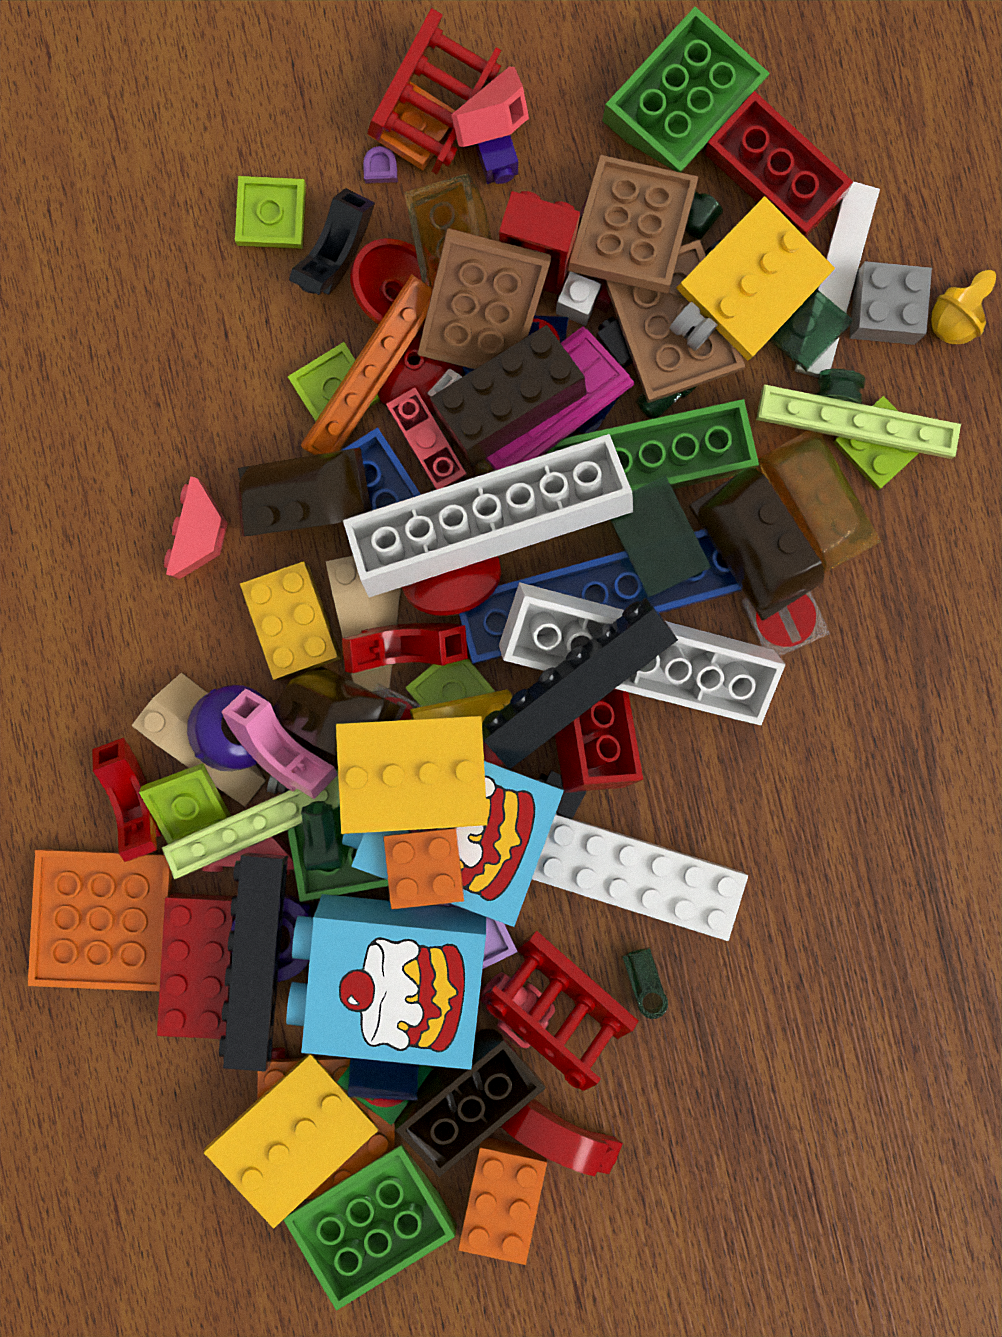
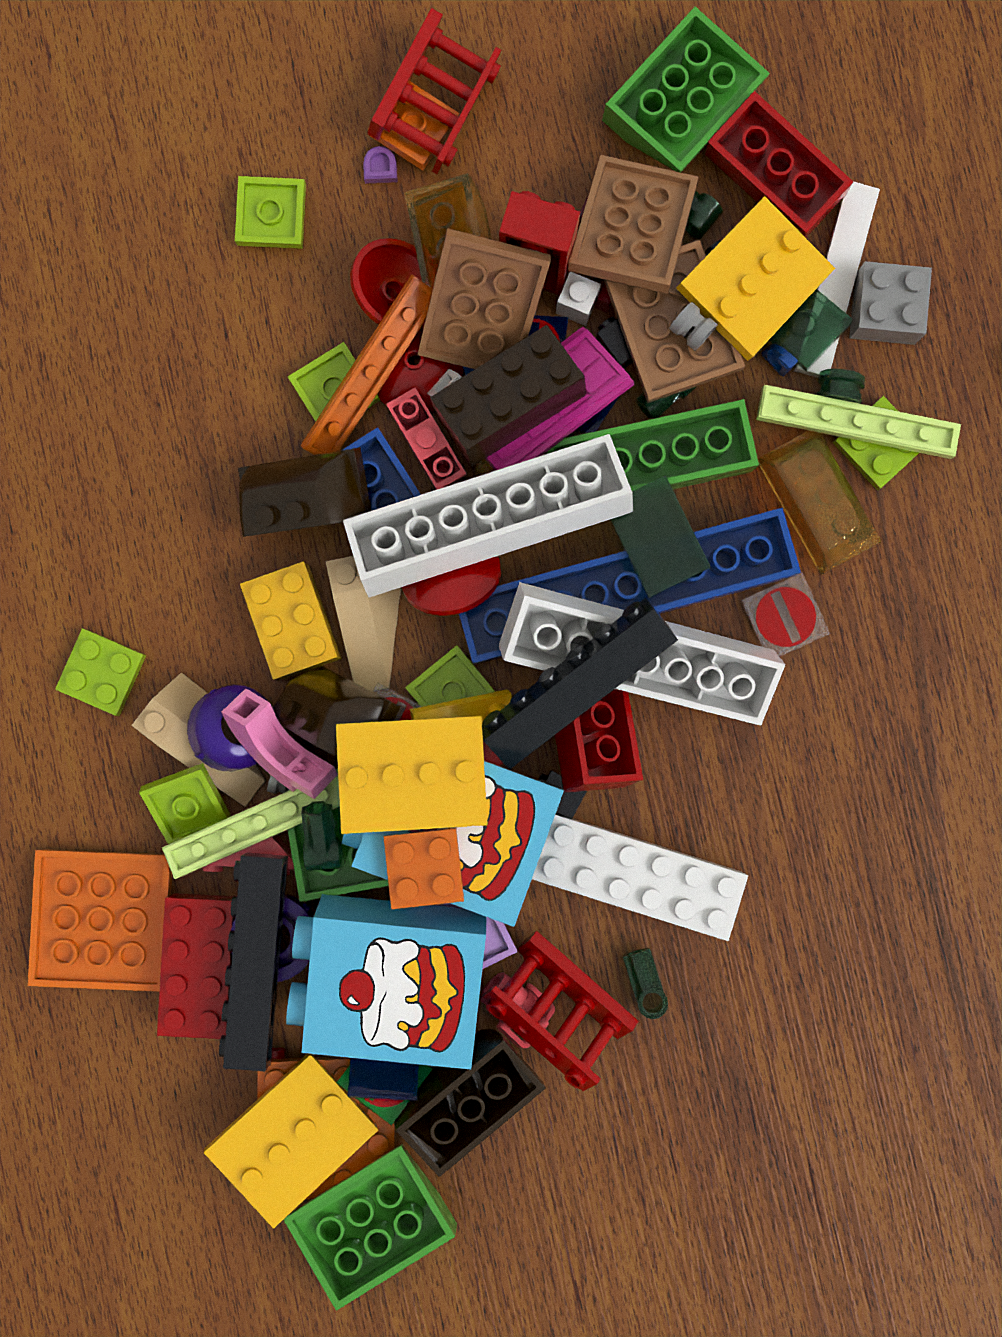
(100, 672): none -> lime plate
(122, 779): red arch -> none
(197, 531): coral slope -> none
(336, 245): black arch -> none
(405, 643): red arch -> none
(492, 111): coral slope -> none
(498, 159): dark purple brick -> none
(502, 1201): orange brick -> none
(563, 1141): red arch -> none
(759, 541): dark brown windscreen -> none
(779, 359): none -> blue tile
(959, 311): yellow piece -> none

